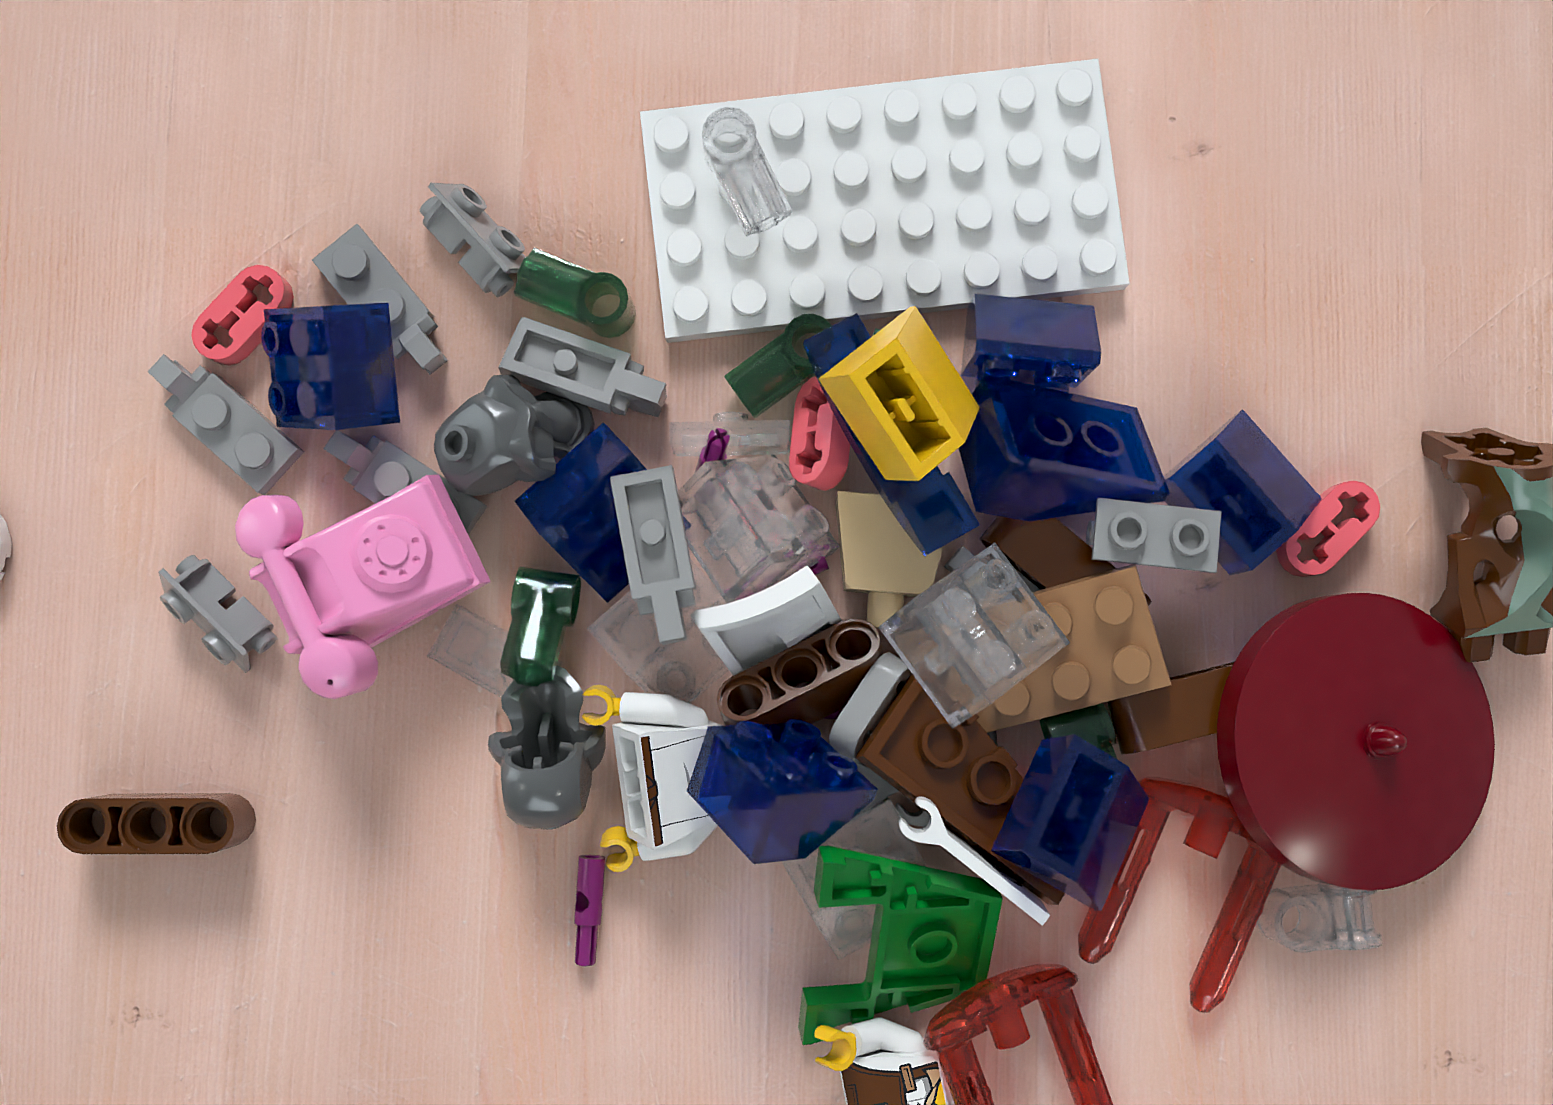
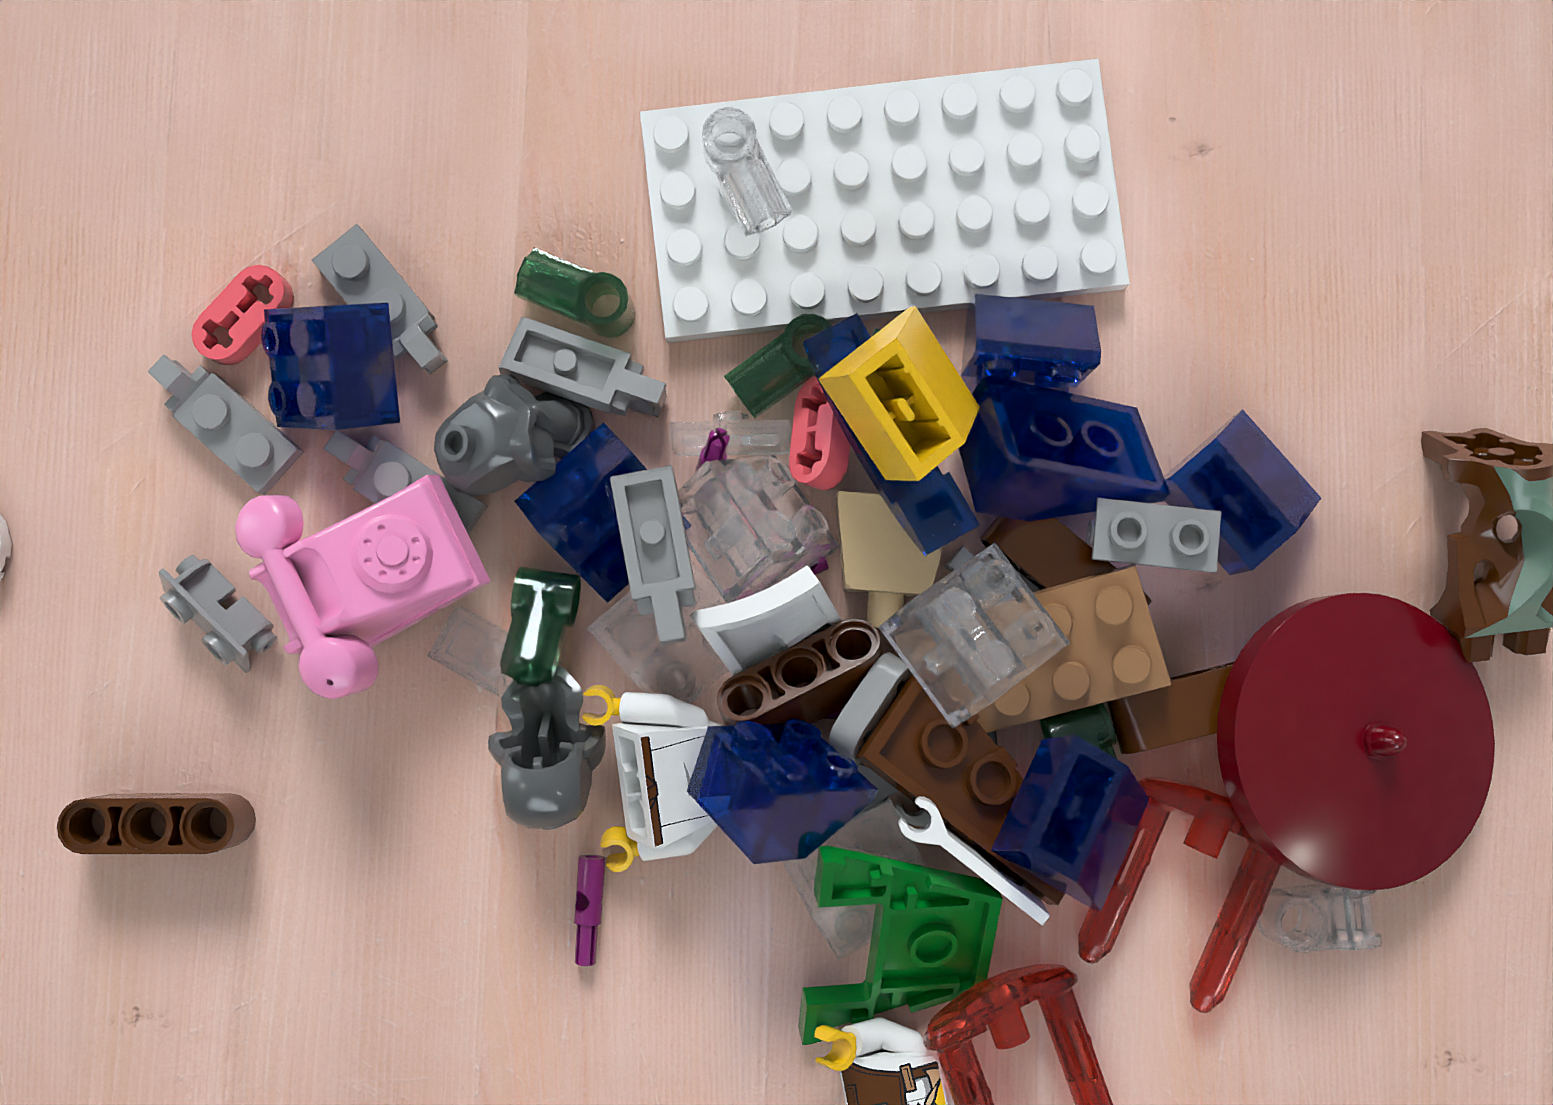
(459, 217): light grey hinge -> none
(1337, 538): coral beam -> none

